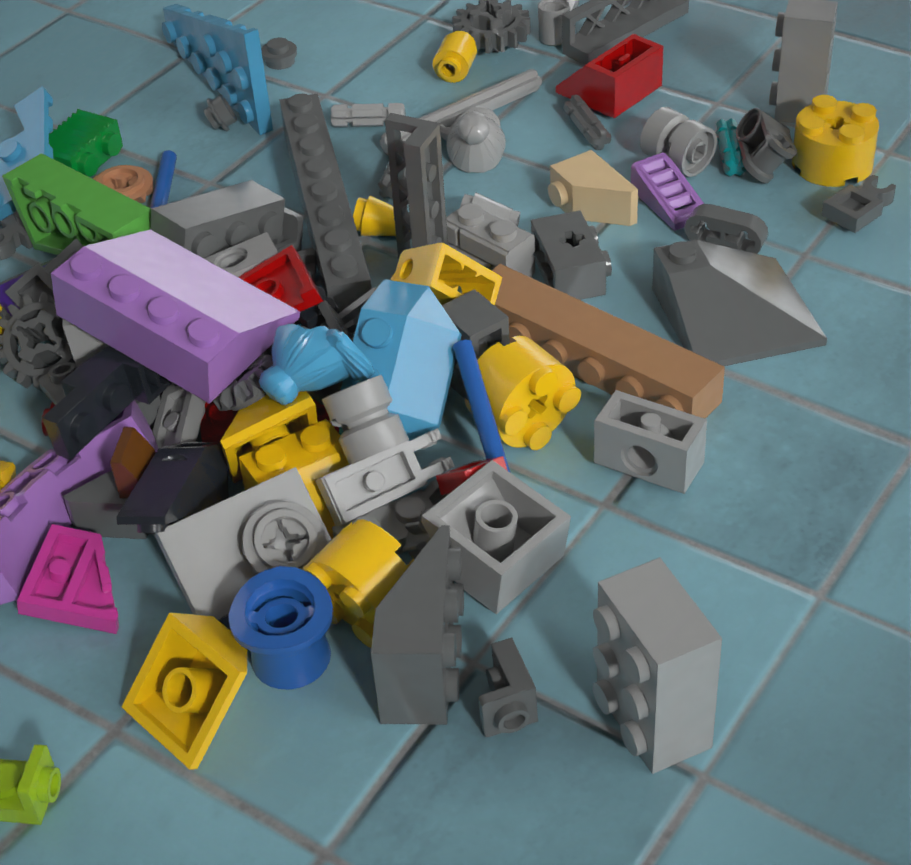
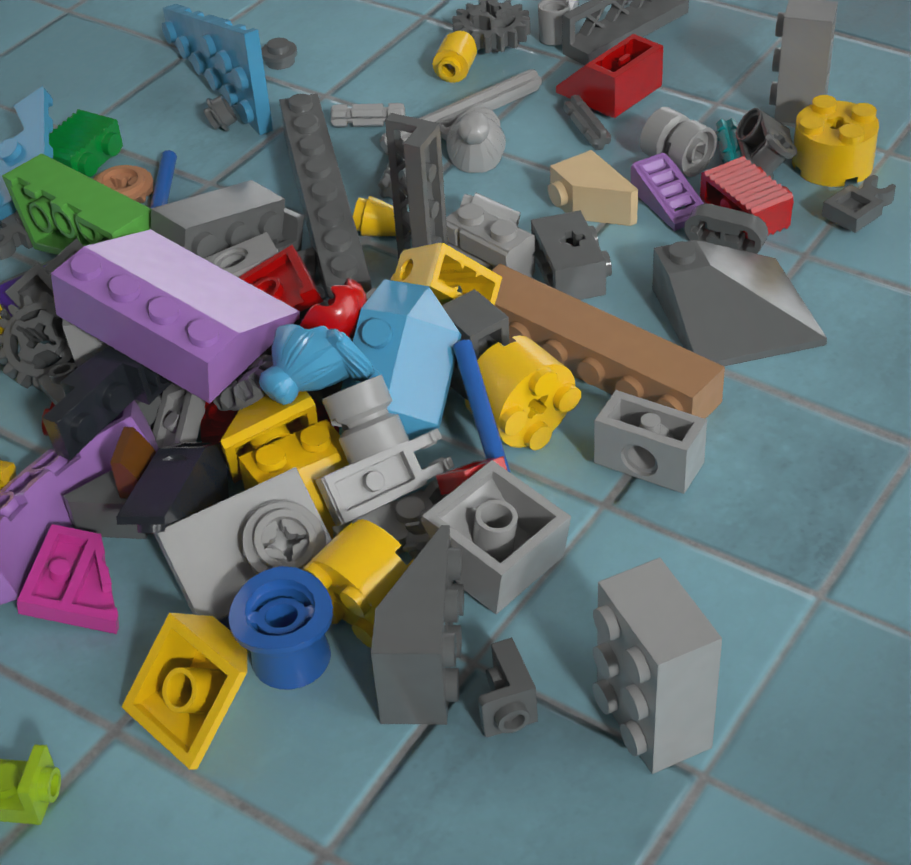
(342, 310): none -> red hair
(749, 190): none -> brick

